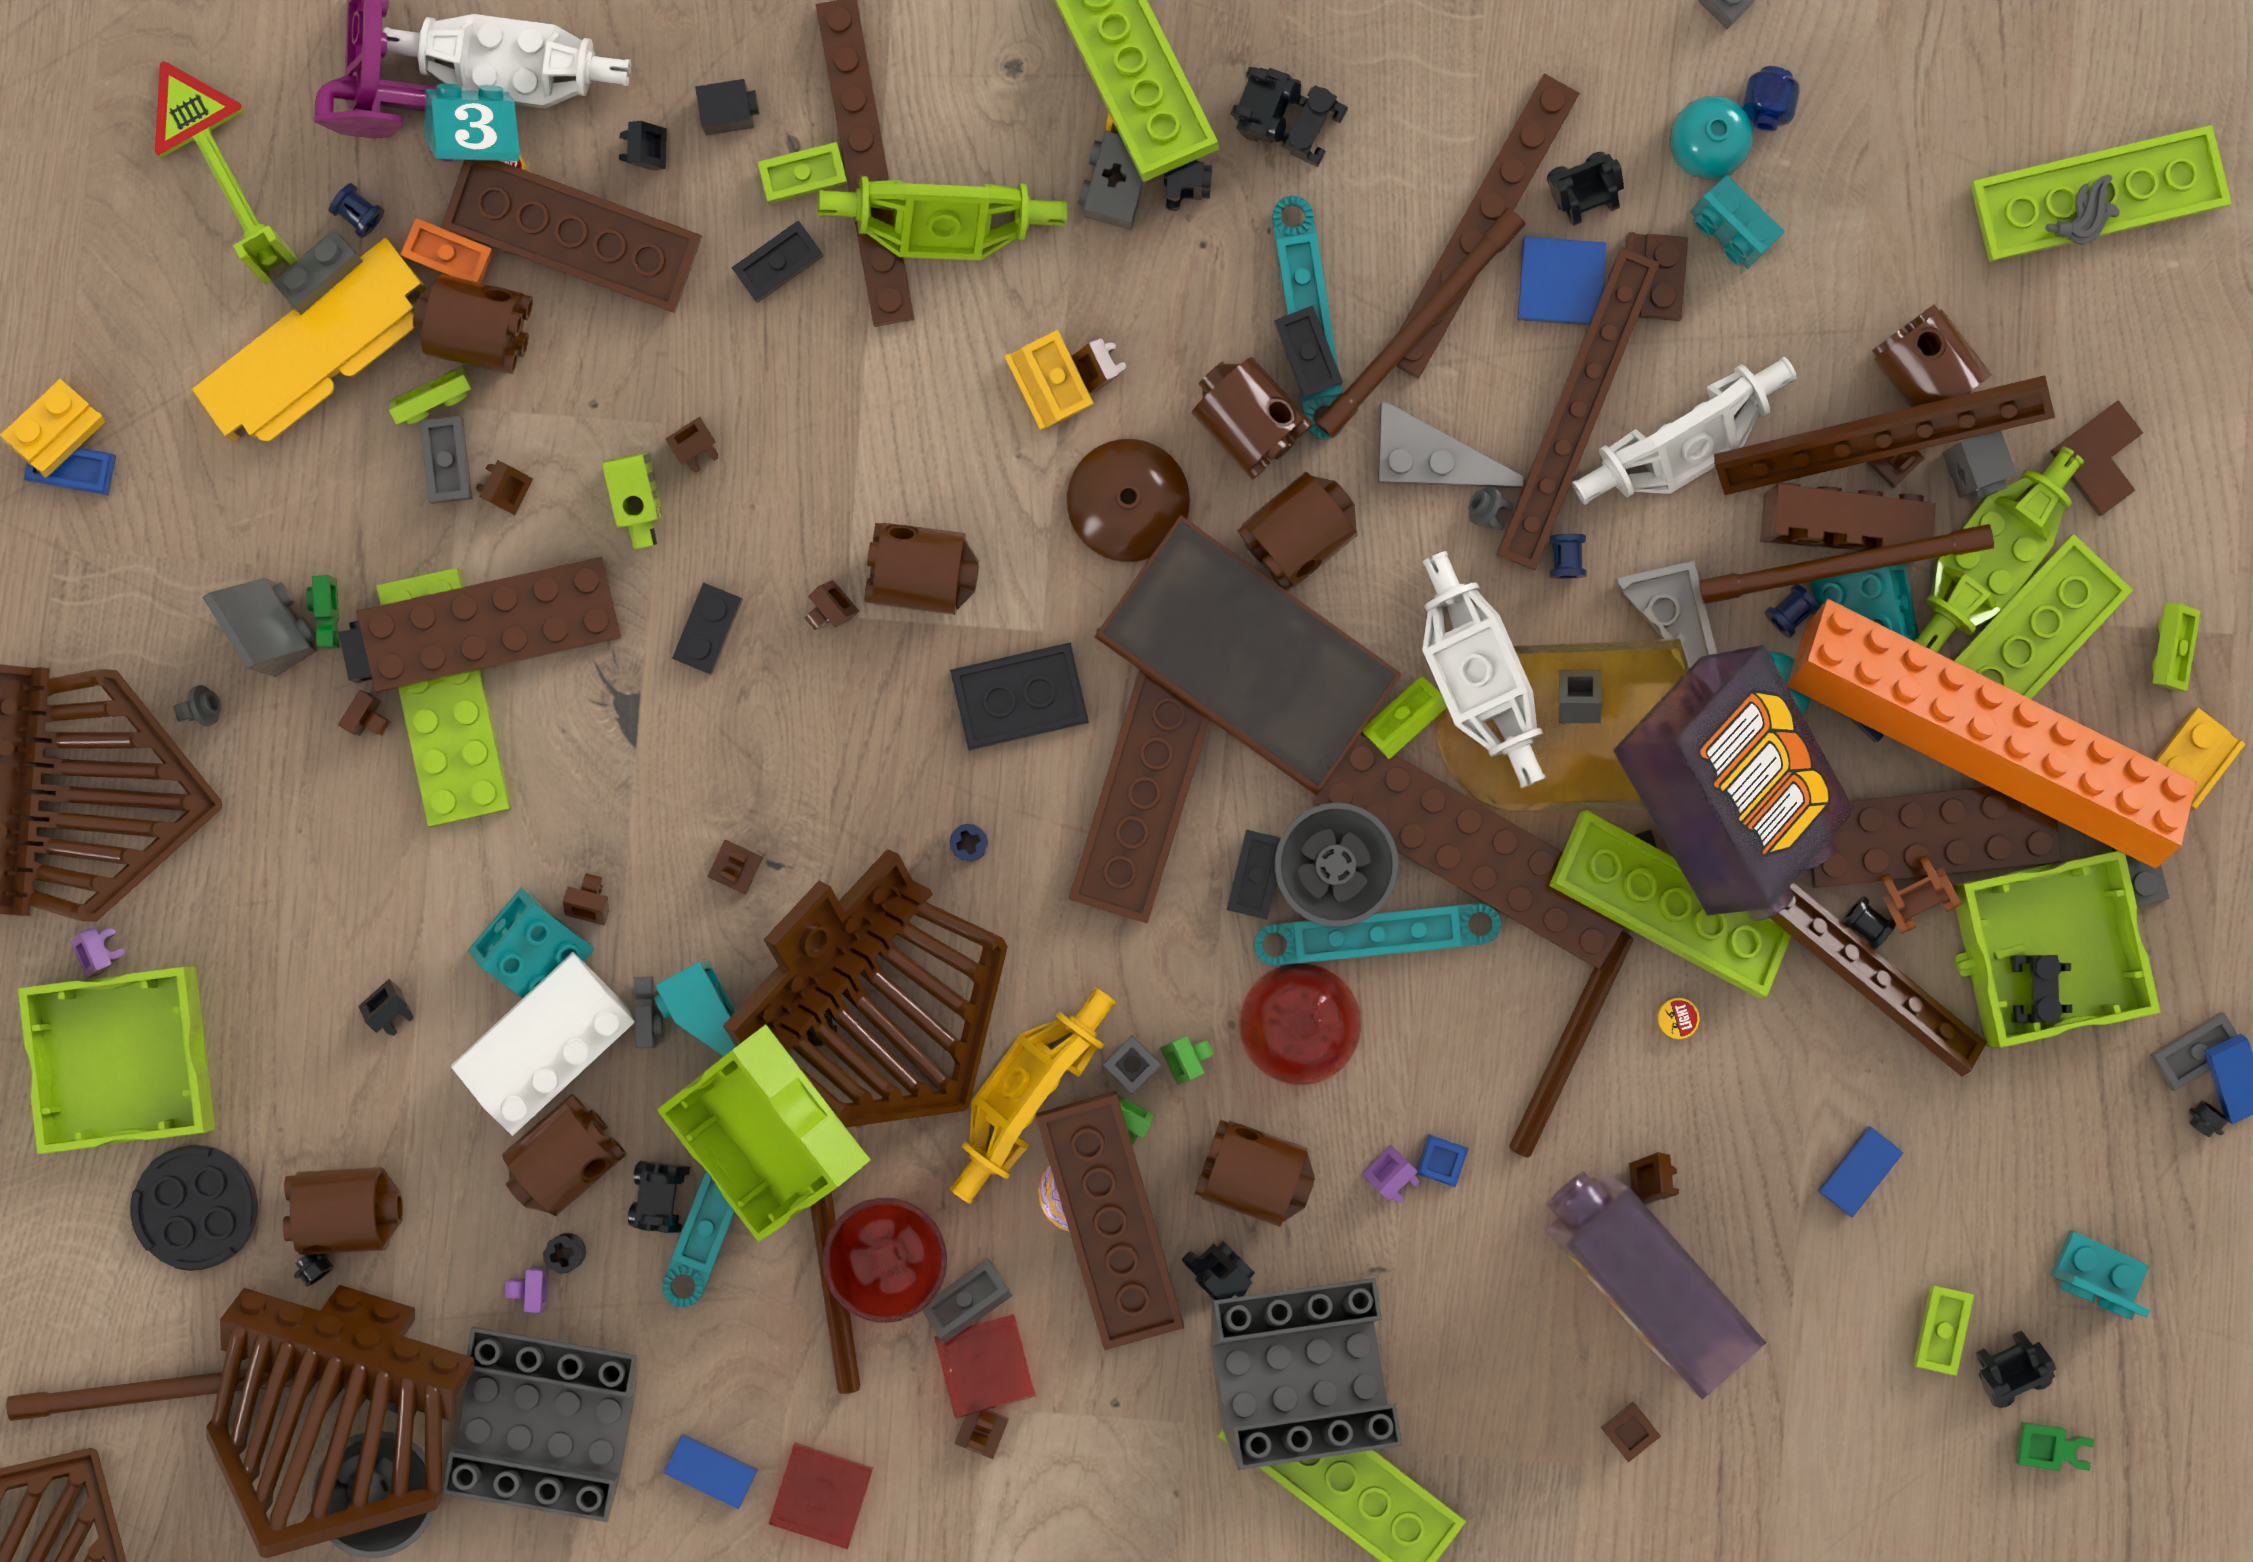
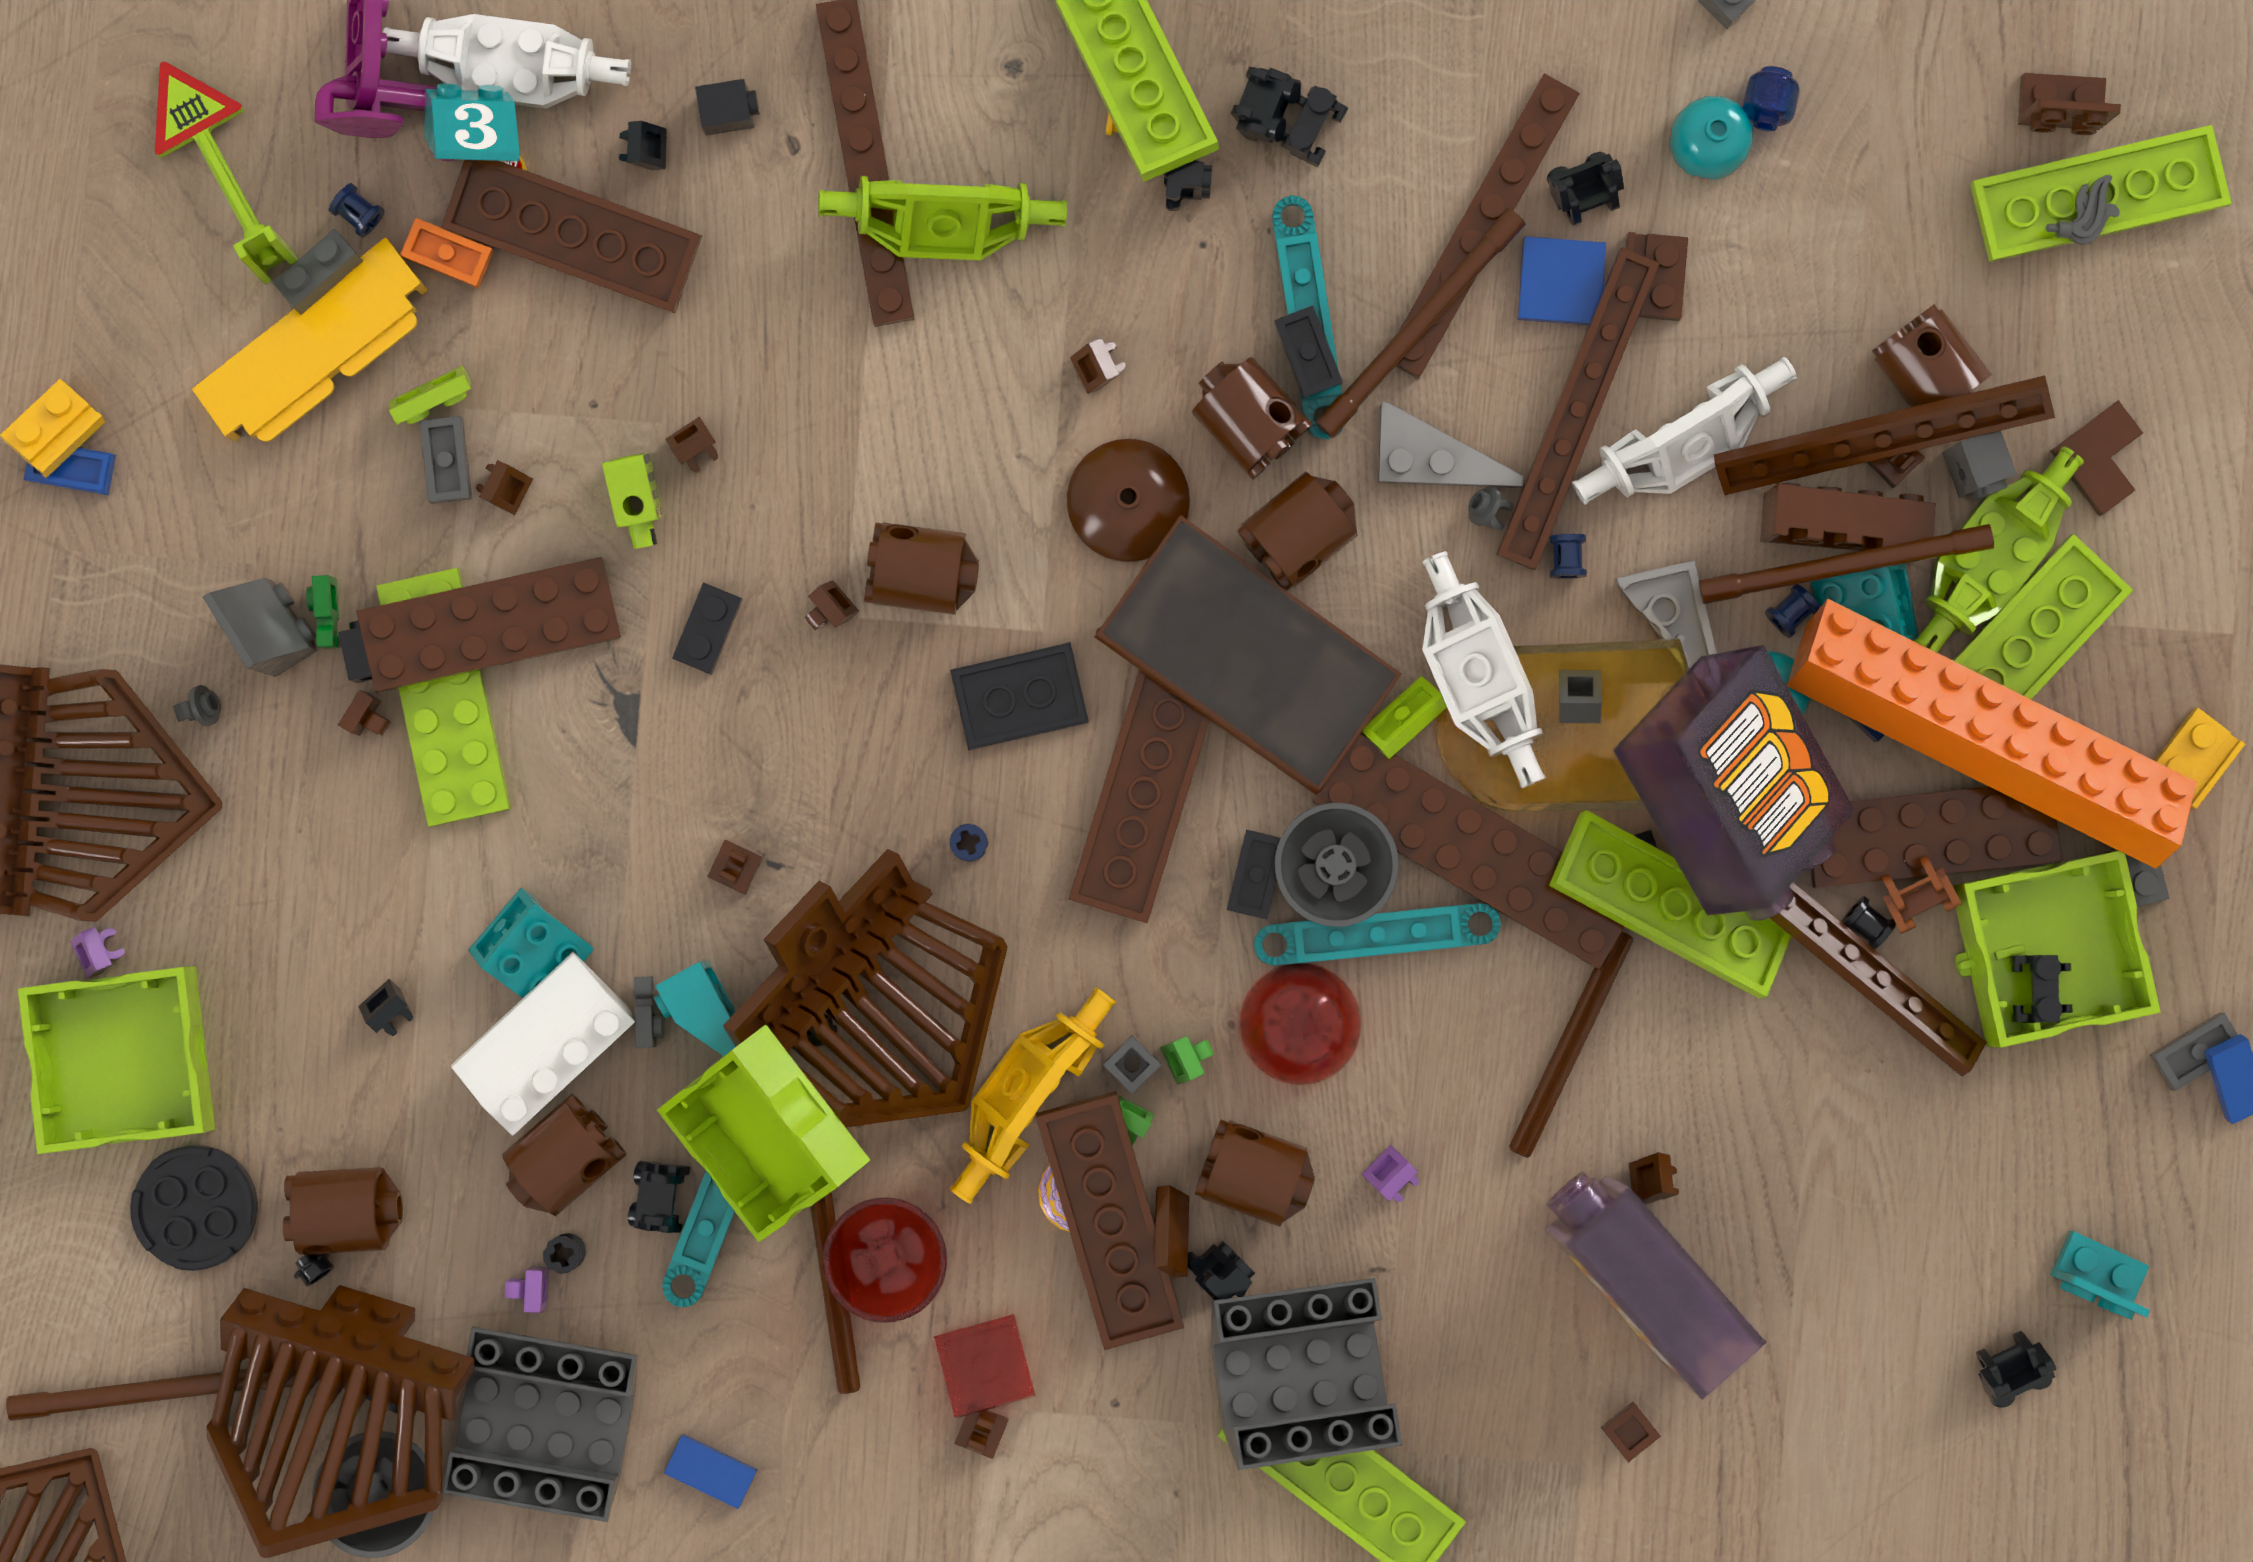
(473, 323): reddish brown cylinder -> none
(588, 902): reddish brown tile -> none
(777, 261): black plate -> none
(802, 173): lime plate -> none
(821, 1495): clear red tile -> none
(966, 1301): dark grey plate -> none
(1049, 380): yellow plate -> none
(1108, 204): dark grey brick -> none
(1171, 1231): none -> reddish brown tile
(1441, 1160): blue tile -> none
(1678, 1018): tile -> none
(1735, 222): teal bracket -> none
(1860, 1171): blue tile -> none
(1943, 1329): lime plate -> none
(2046, 1447): green plate -> none
(2064, 102): none -> reddish brown bracket
(2176, 646): lime plate -> none
(2207, 1119): black plate -> none

